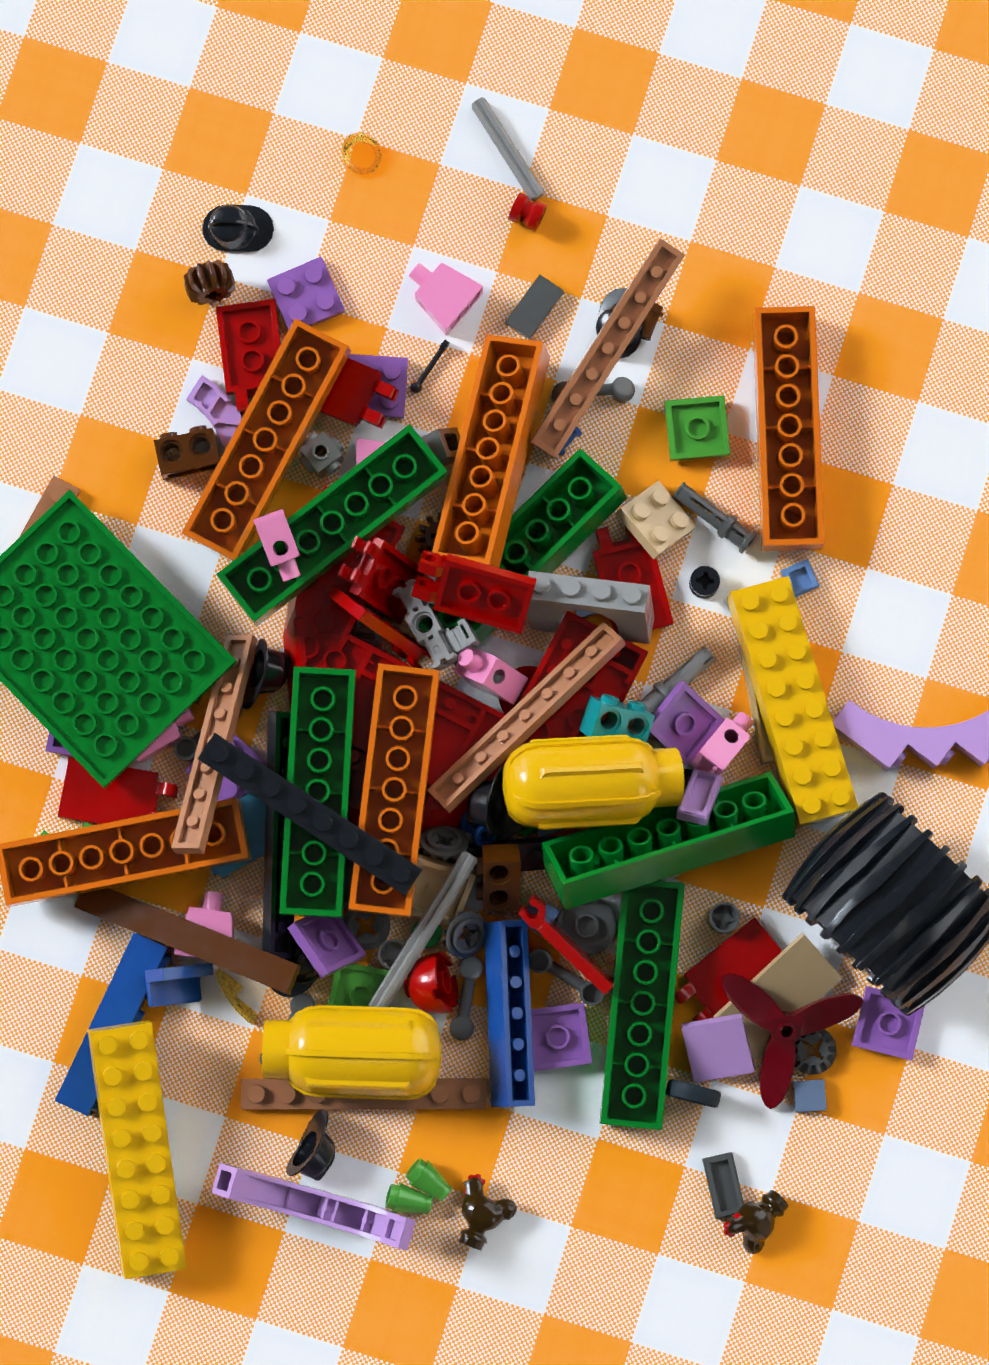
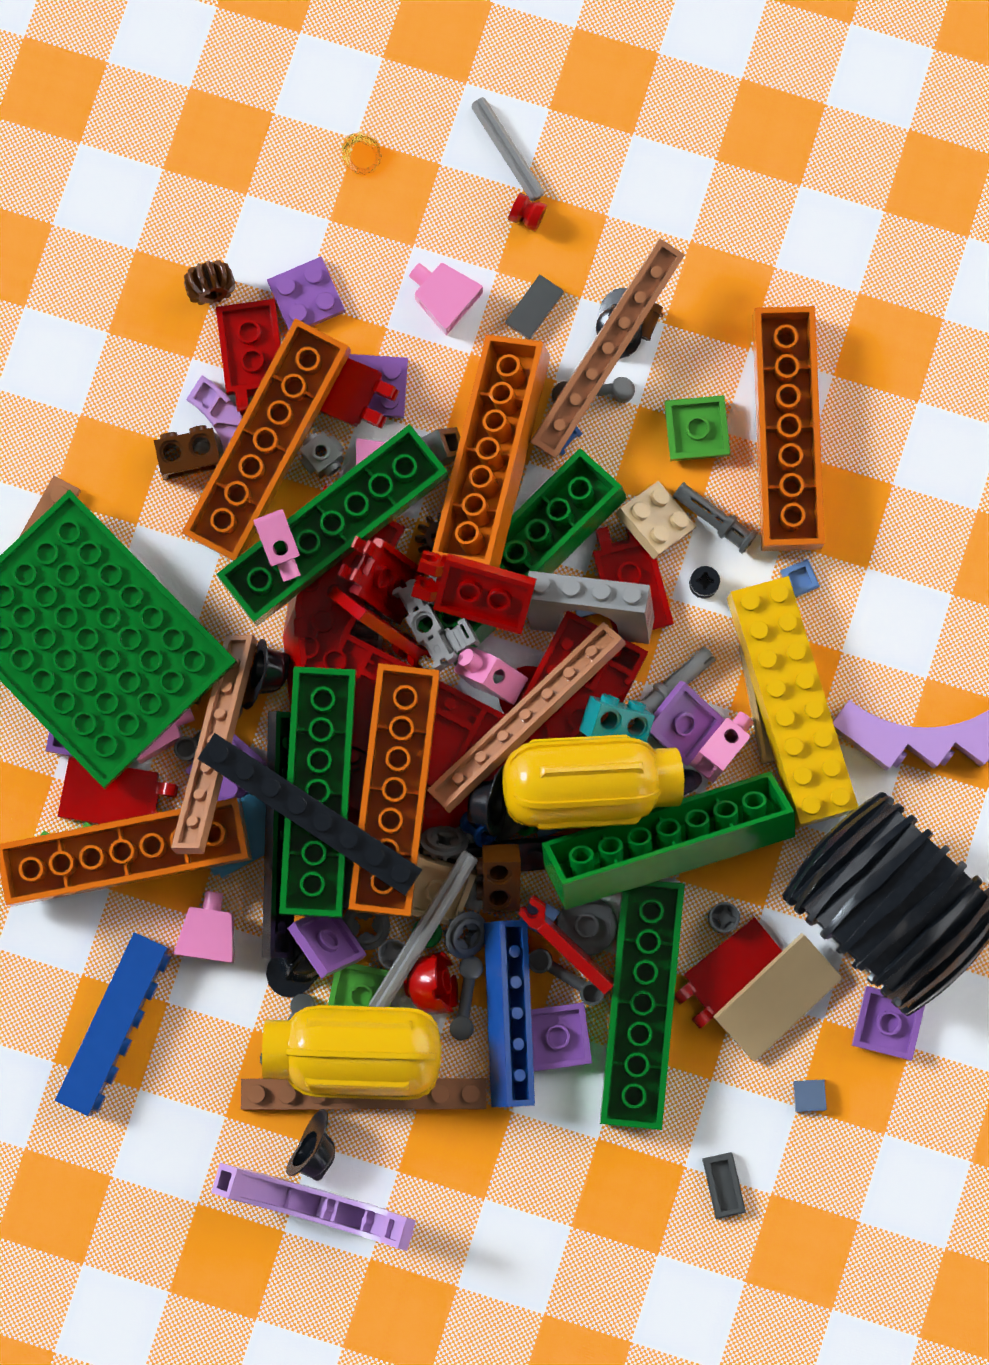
(137, 1149): yellow brick -> none
(176, 984): blue panel -> none
(190, 938): reddish brown tile -> none
(231, 990): clear yellow slope -> none
(238, 228): black piece -> none
(407, 1200): bright green cone -> none
(416, 387): black hinge -> none
(427, 1179): bright green cone -> none
(482, 1213): dark brown animal -> none
(693, 1093): black bush -> none
(699, 797): lavender tile -> none
(717, 1047): lavender tile -> none
(756, 1221): dark brown animal -> none
(779, 1053): dark red piece -> none
(813, 1064): dark grey gear -> none

